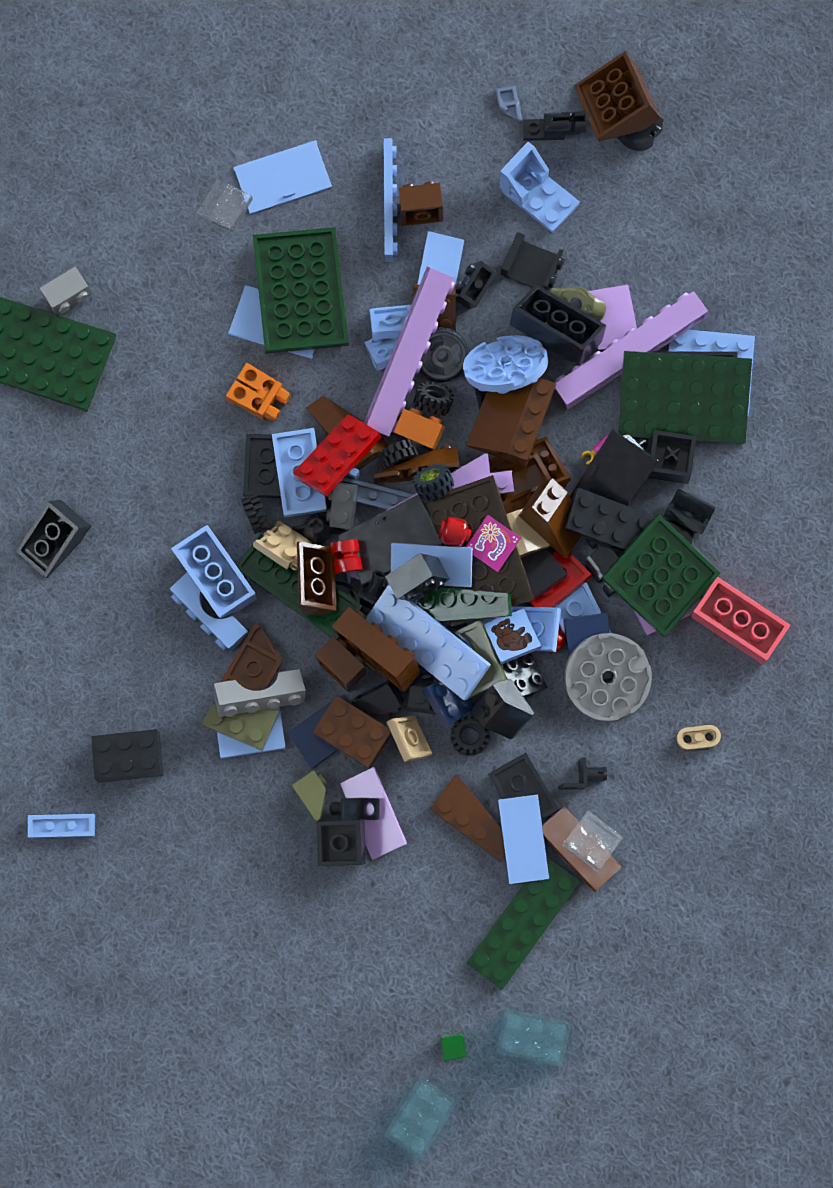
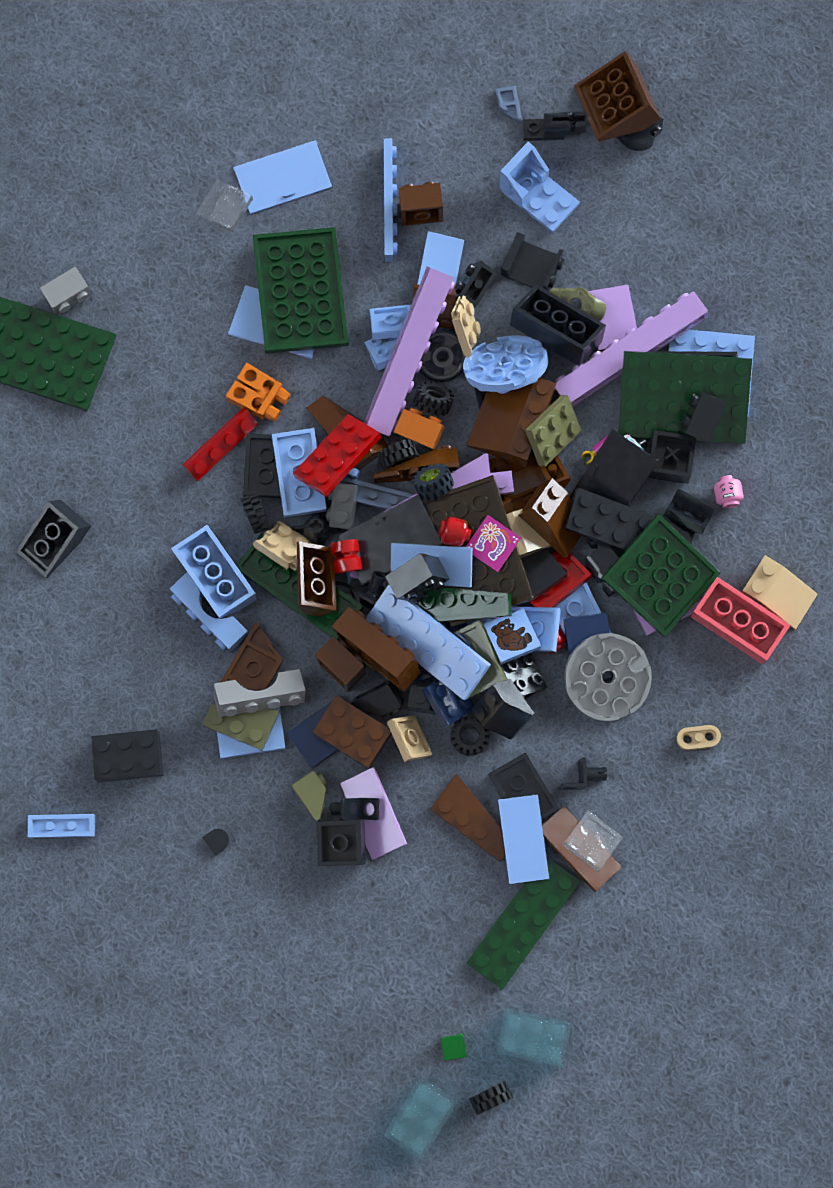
(217, 840): none -> black tile
(220, 444): none -> red plate
(465, 325): none -> tan plate
(490, 1098): none -> black tyre
(553, 430): none -> olive plate
(703, 415): none -> black brick
(728, 492): none -> bright pink head
(779, 592): none -> tan slope

